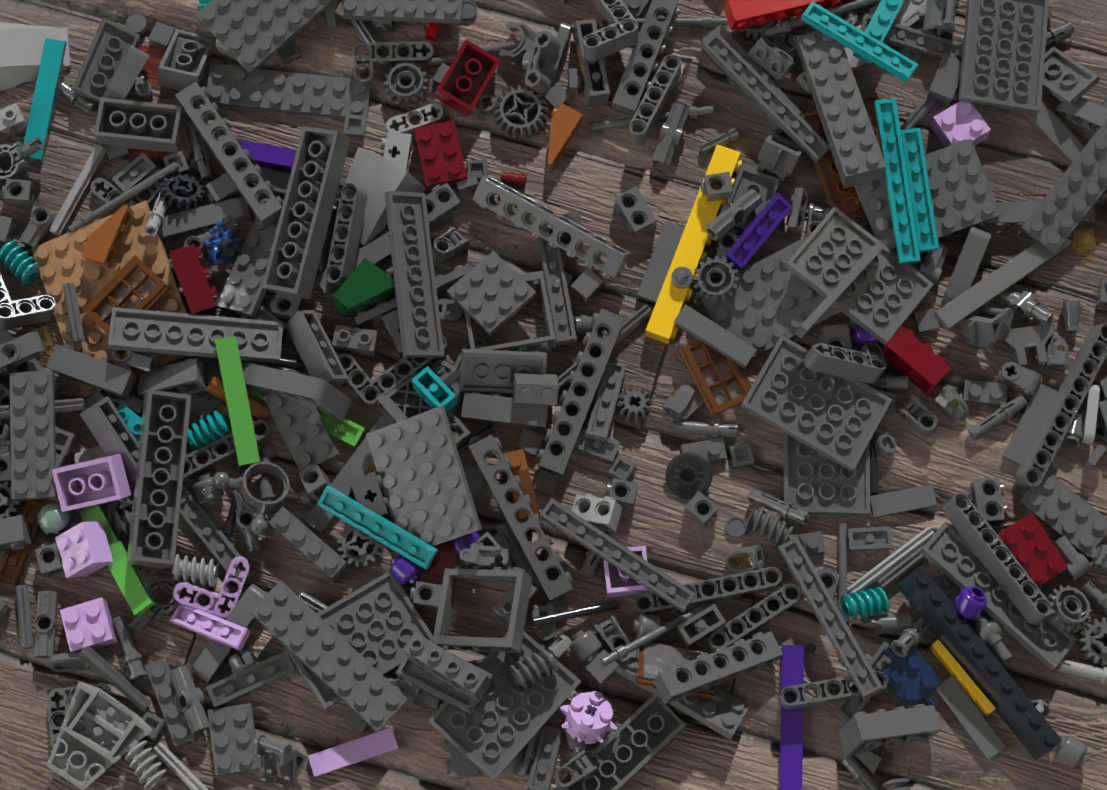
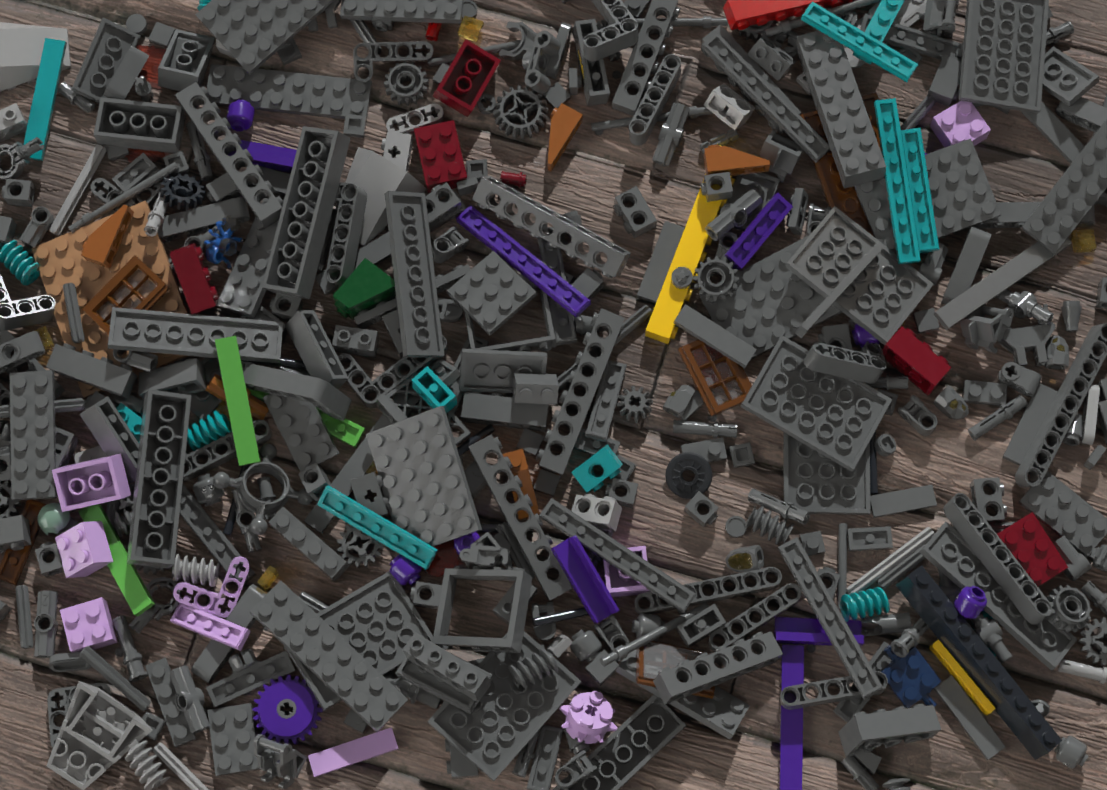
(240, 115): none -> dark purple head
(268, 578): none -> clear yellow tile
(276, 721): none -> dark purple gear
(470, 28): none -> clear yellow plate
(523, 261): none -> dark purple tile
(585, 579): none -> dark purple panel
(604, 457): none -> teal brick
(726, 159): none -> dark orange slope
(729, 106): none -> light grey brick
(809, 631): none -> dark purple panel

